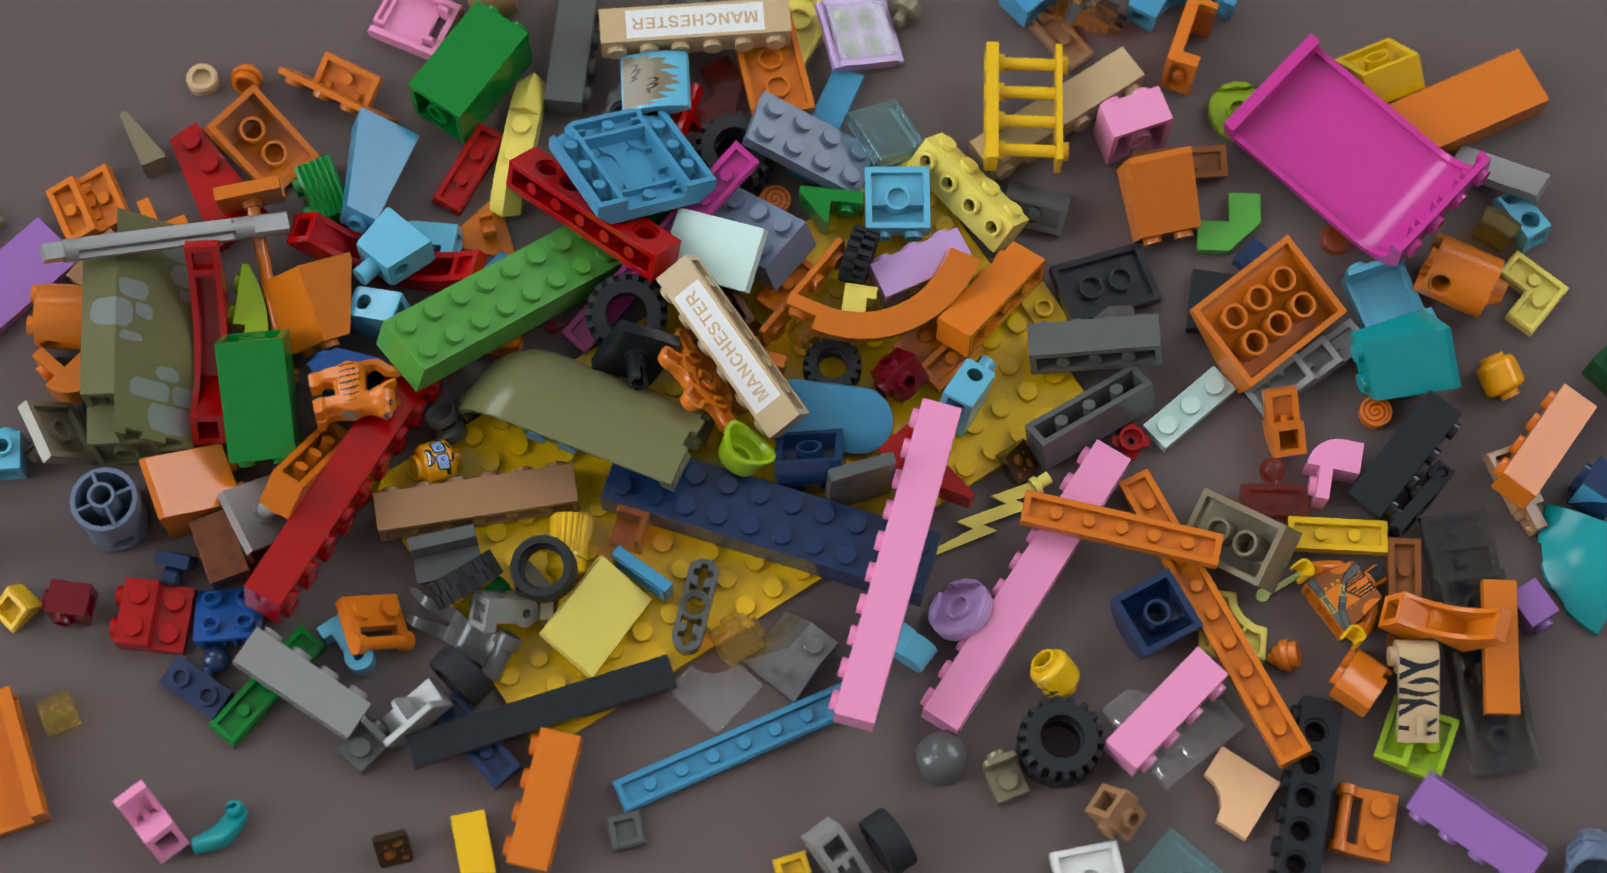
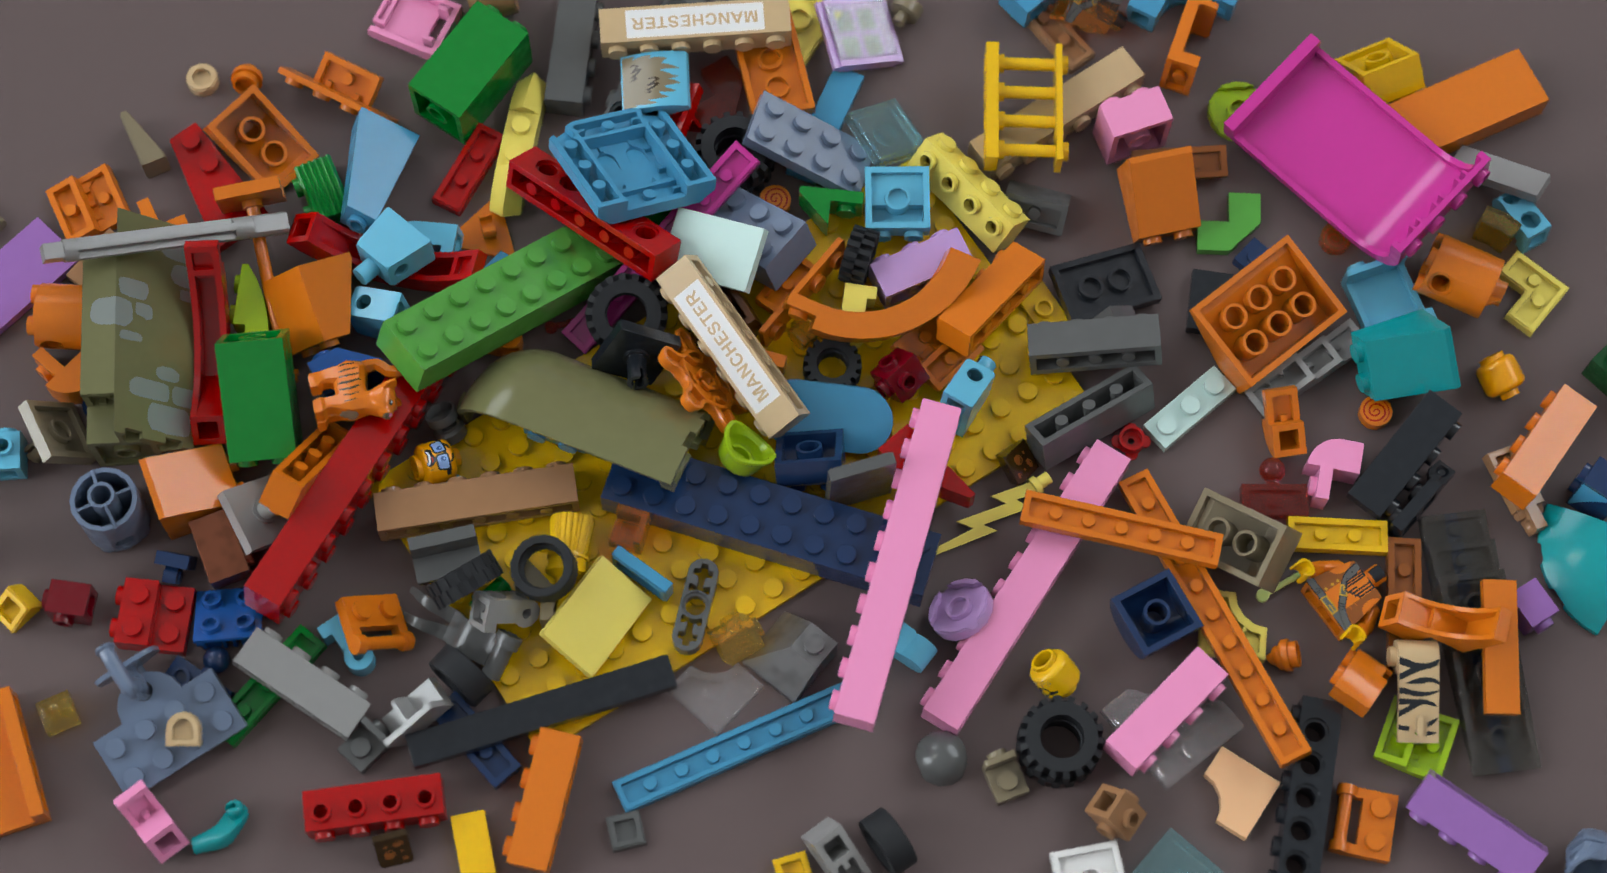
(138, 745): none -> sand blue plate
(184, 730): none -> tan tile
(374, 806): none -> red brick

